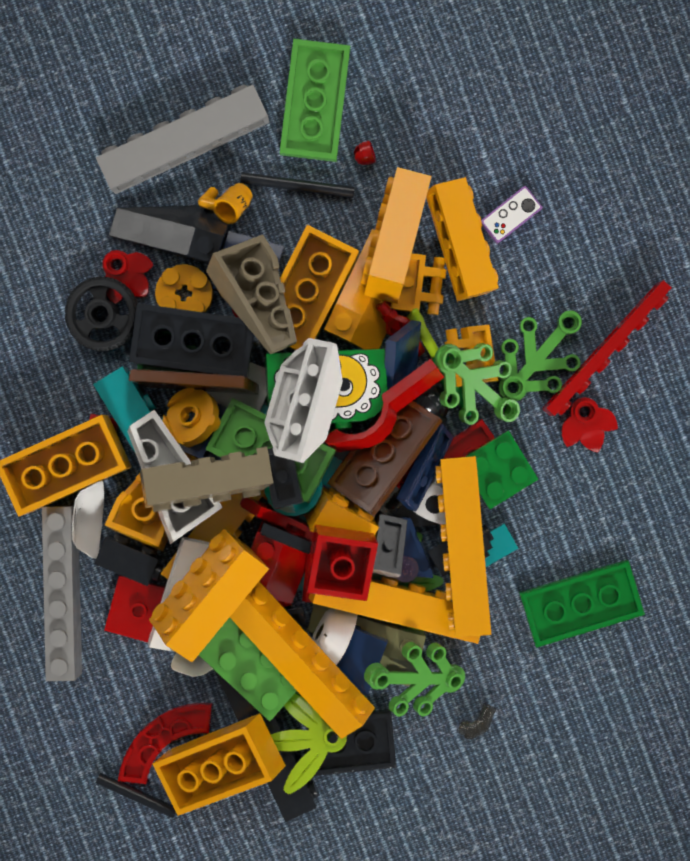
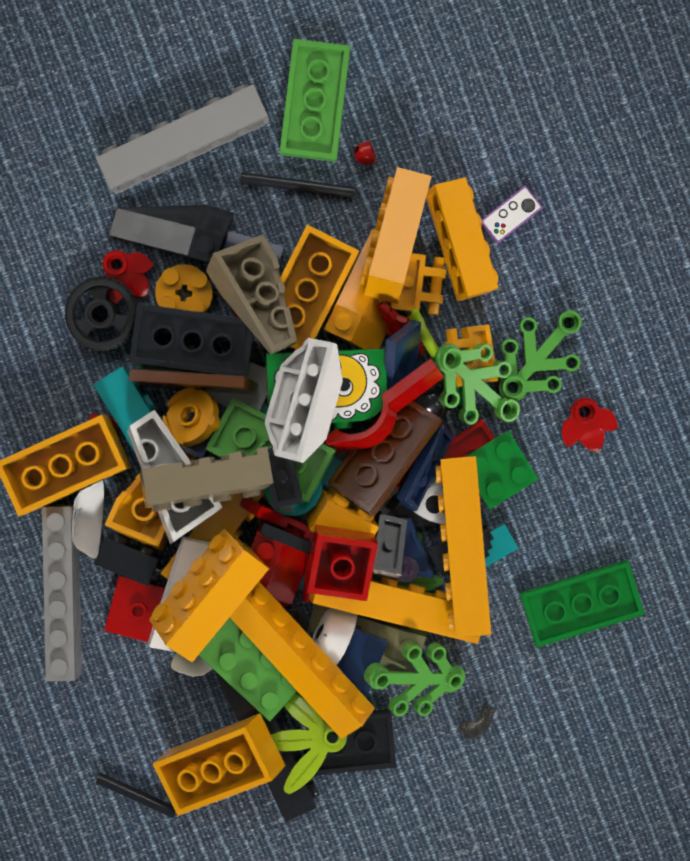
(158, 733): red tile -> none
(230, 204): light orange piece -> none
(614, 341): red plate -> none

